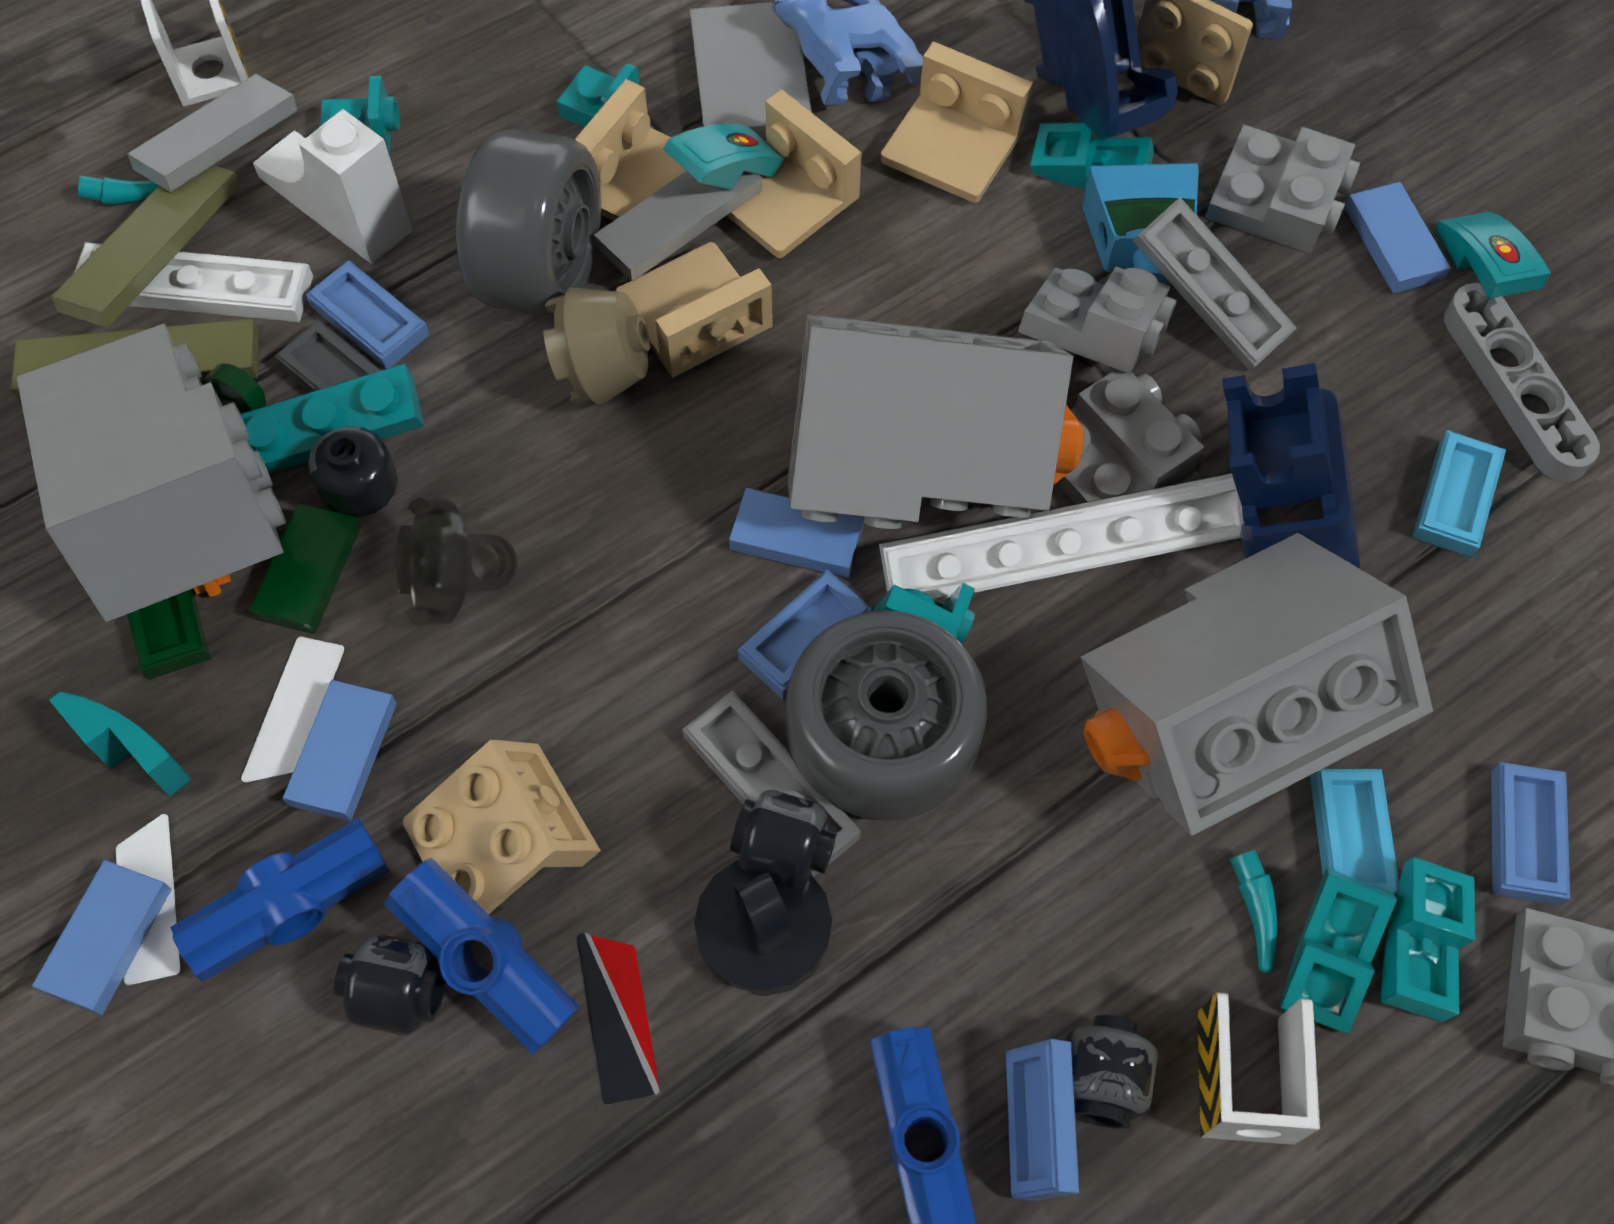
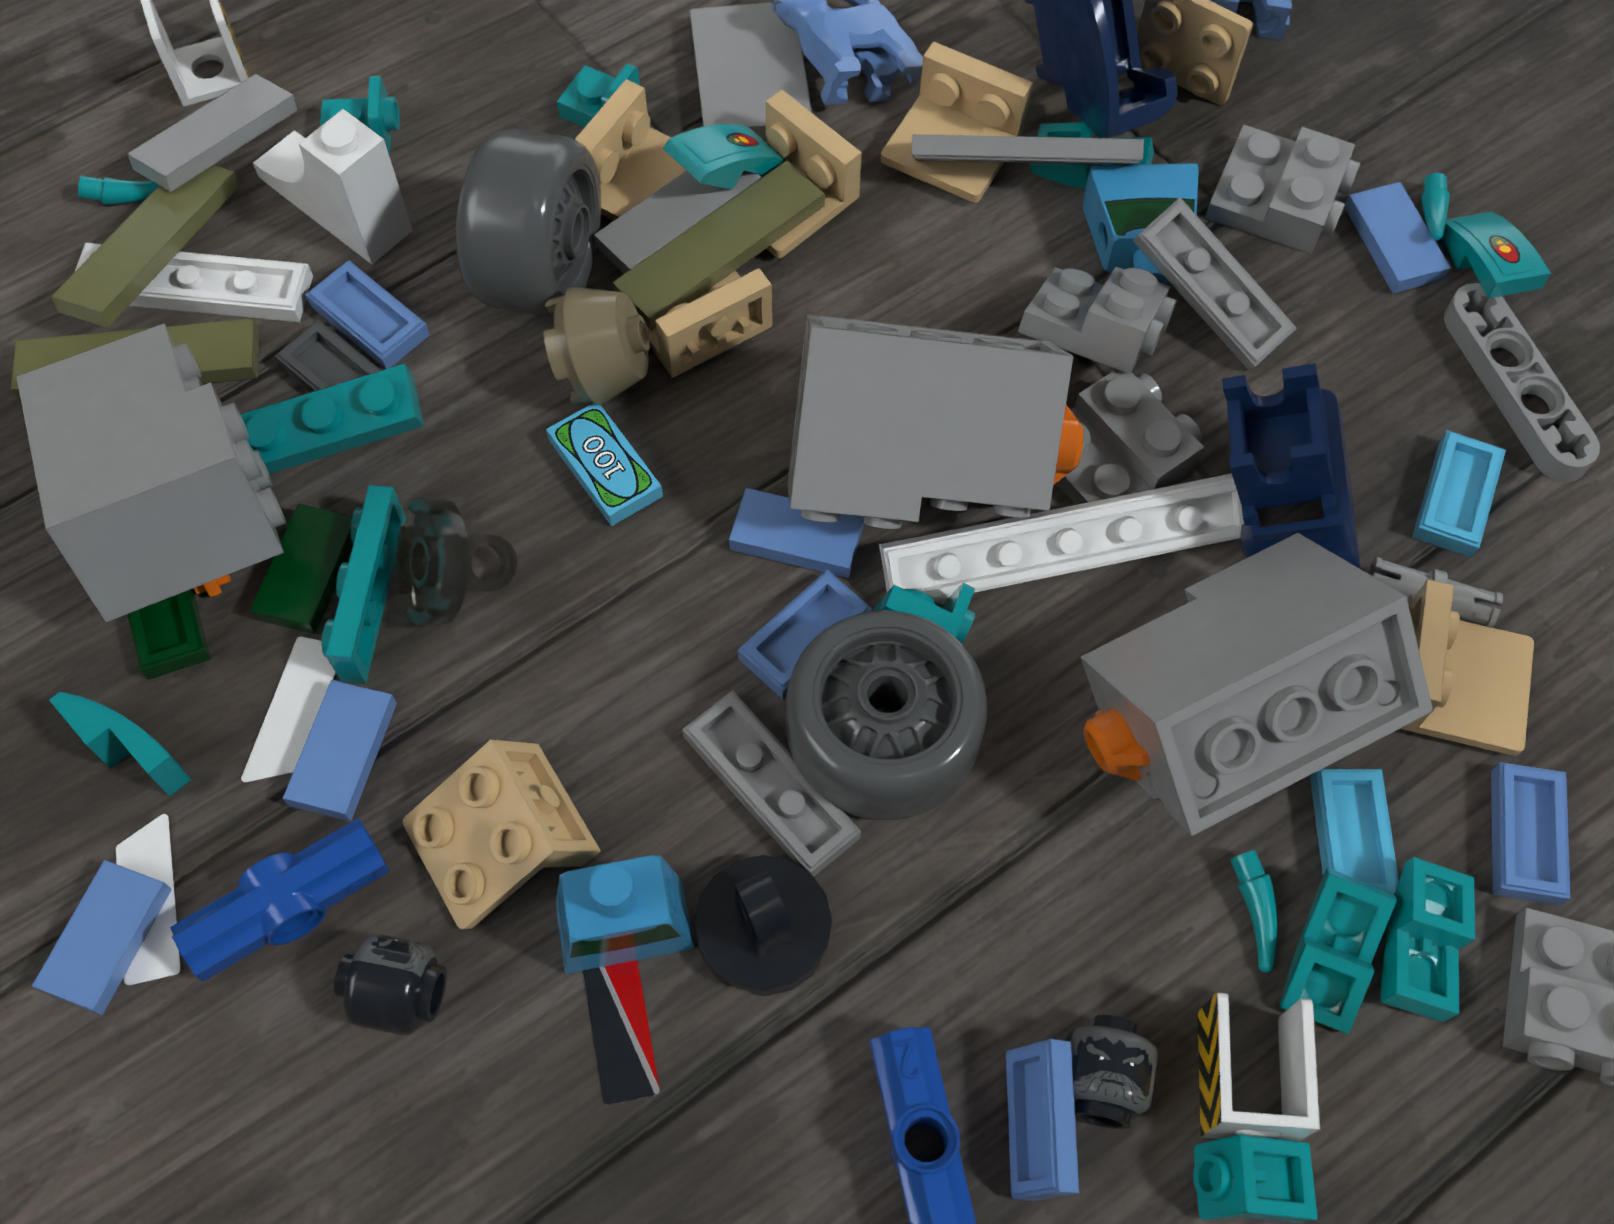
(236, 386): dark green tile -> none
(353, 471): black head -> none
(364, 585): none -> teal plate
(448, 922): blue piece -> none
(604, 463): none -> medium azure tile
(621, 913): none -> dark azure torso
(721, 242): none -> olive tile
(783, 838): black head -> none
(1027, 149): none -> light grey tile
(1254, 1179): none -> teal bracket
(1435, 204): none -> teal helmet
(1471, 603): none -> light grey pin
(1472, 674): none -> tan bracket

